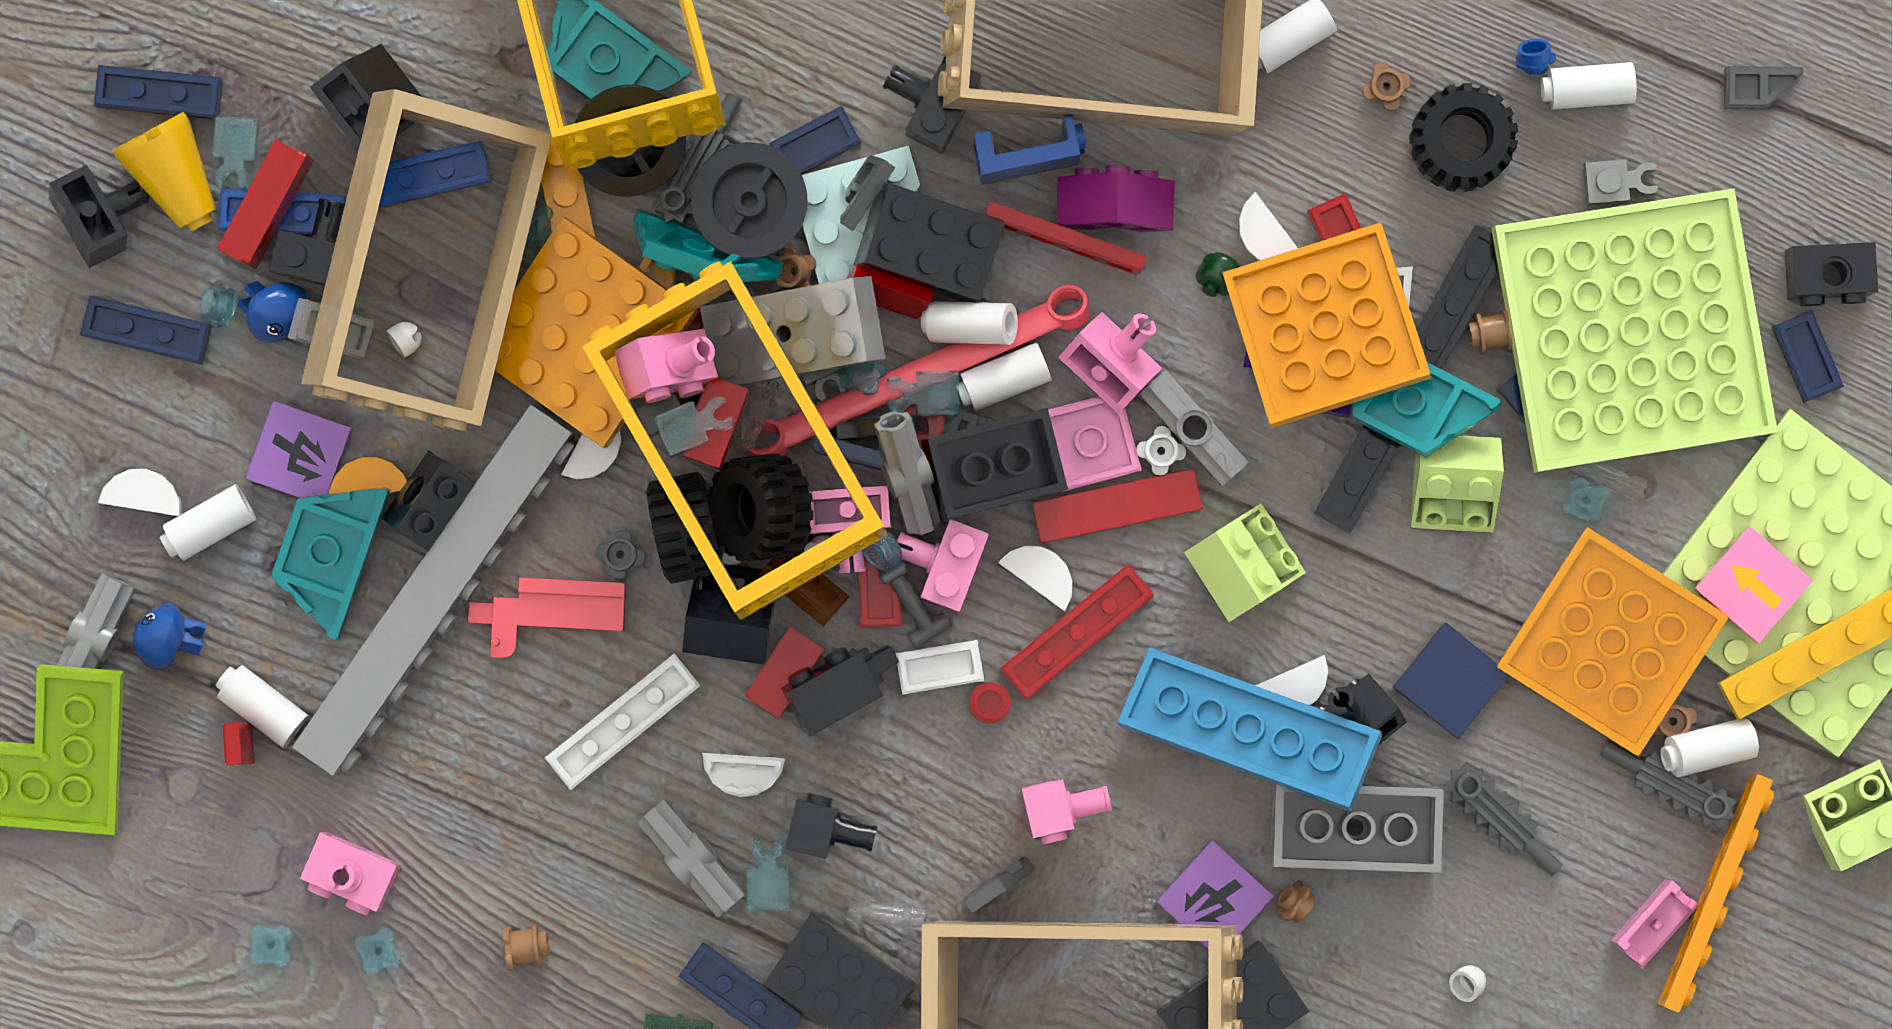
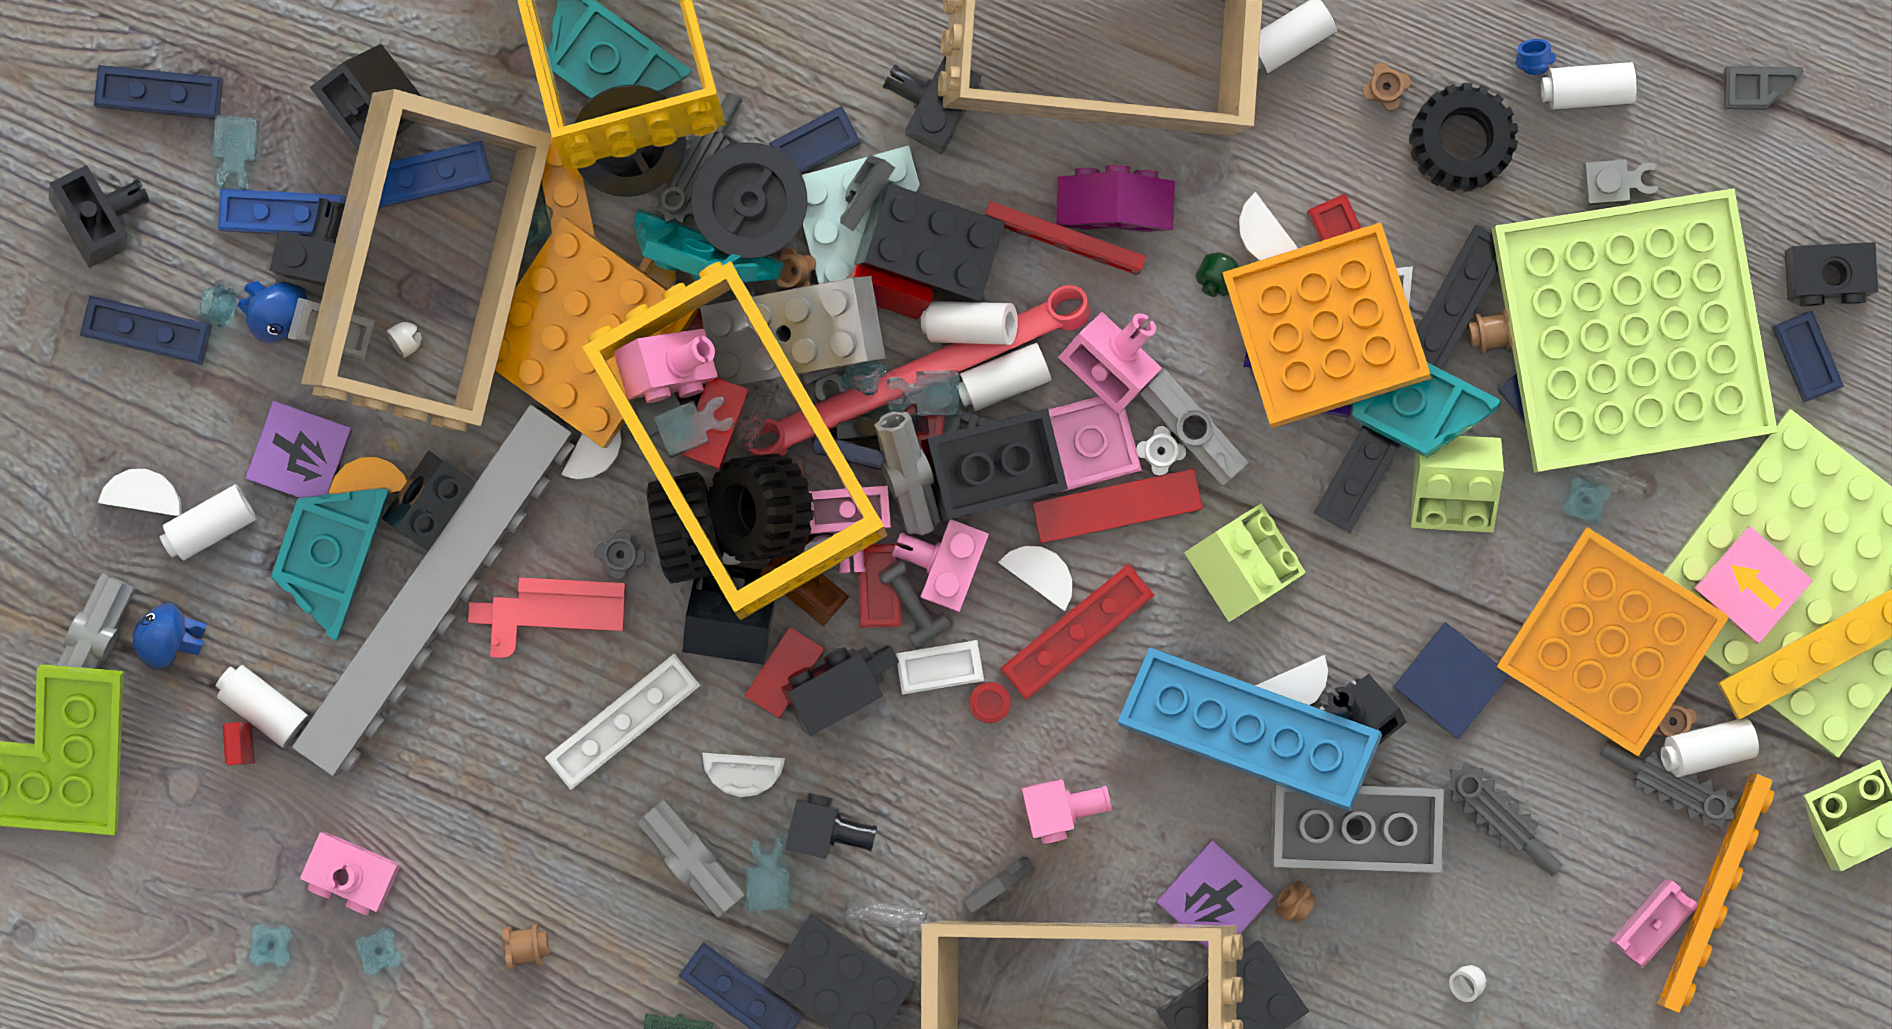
(170, 171): yellow cone -> none
(265, 204): red panel -> none
(884, 553): clear light blue tile -> none
(1031, 160): blue panel -> none

